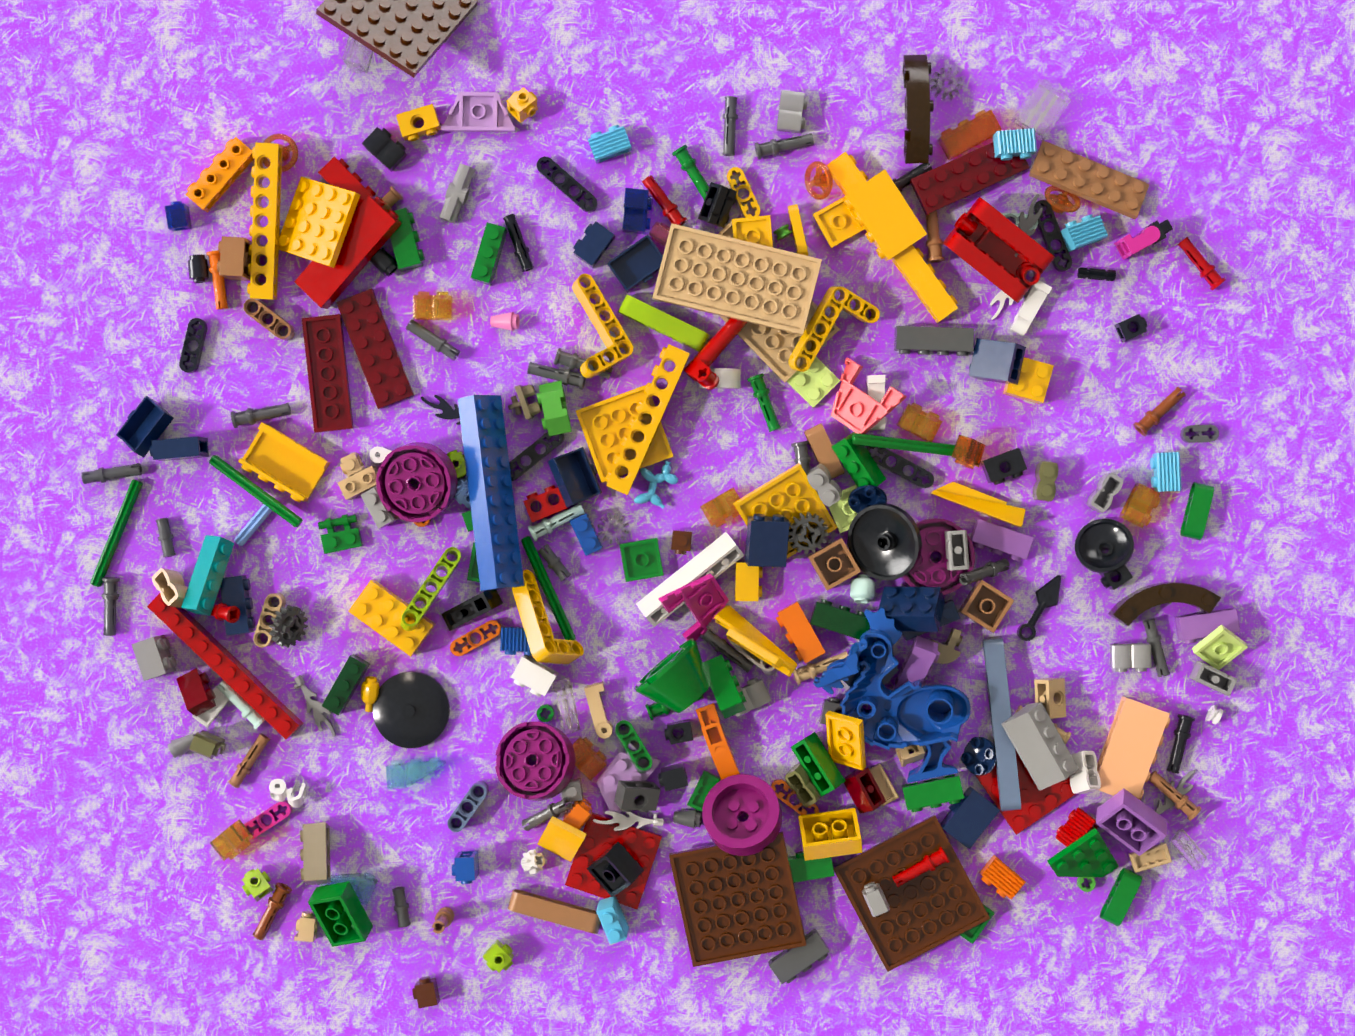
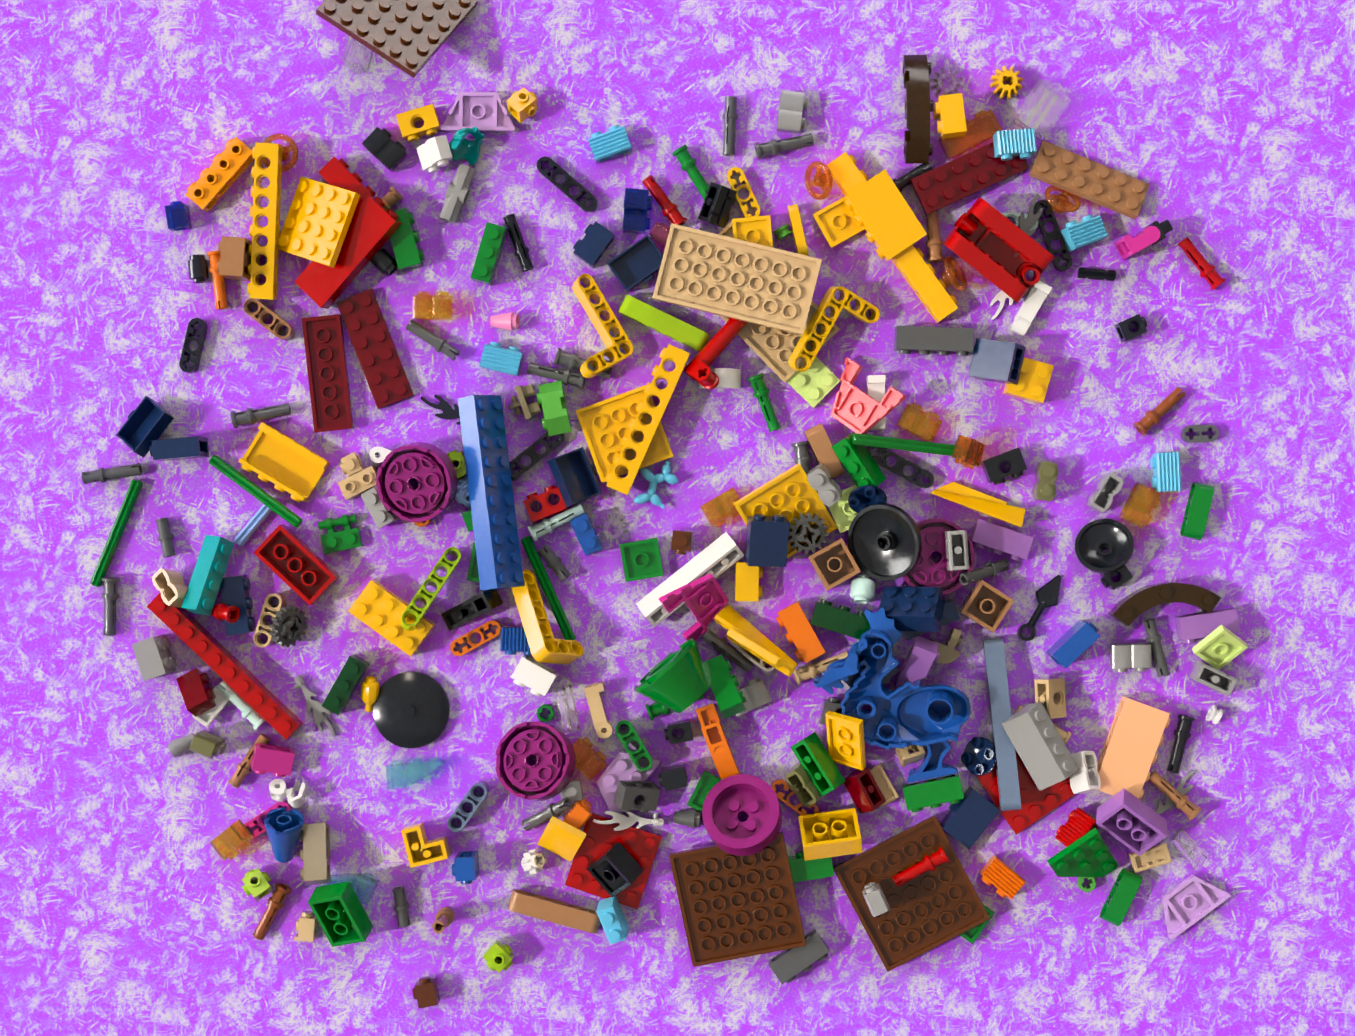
(272, 760): none -> dark pink brick
(283, 832): none -> blue cone
(296, 564): none -> red brick
(420, 850): none -> yellow brick
(434, 154): none -> white brick
(465, 149): none -> teal helmet
(501, 359): none -> medium azure brick
(950, 115): none -> yellow brick
(953, 273): none -> clear orange piece
(1008, 89): none -> yellow gear
(1073, 643): none -> blue brick
(1190, 903): none -> lavender wing

